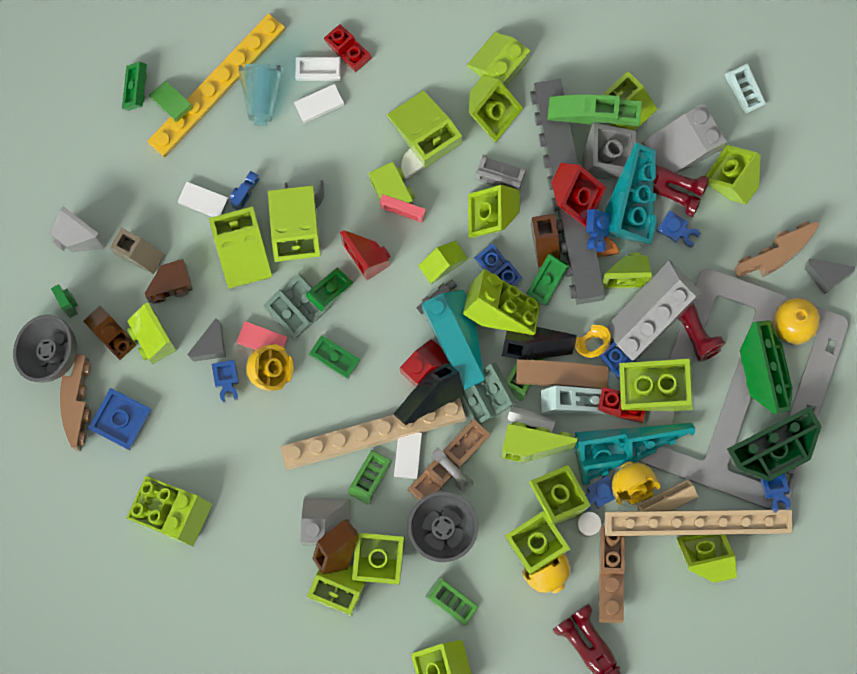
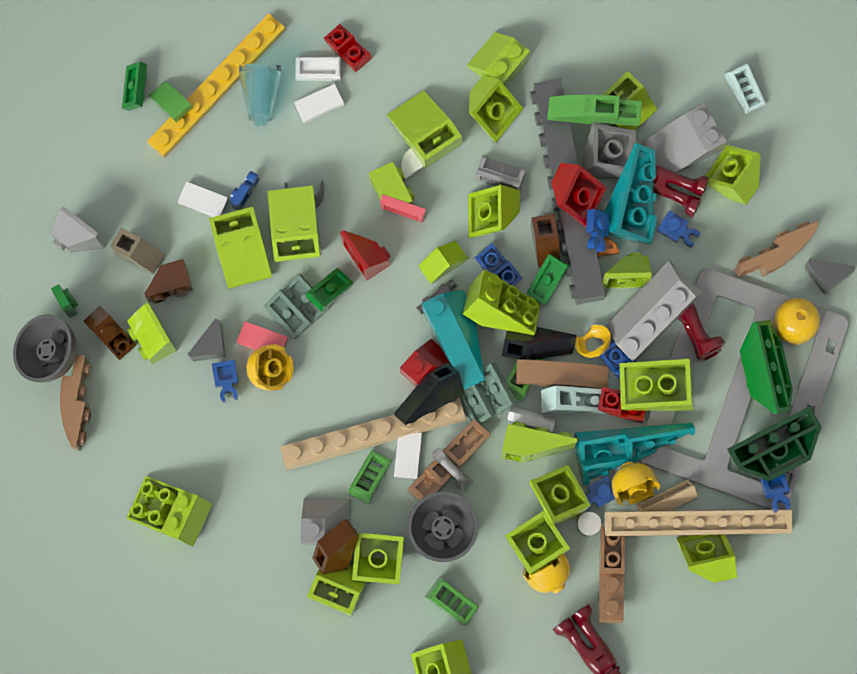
(120, 419): blue plate -> none
(334, 357): green plate -> none

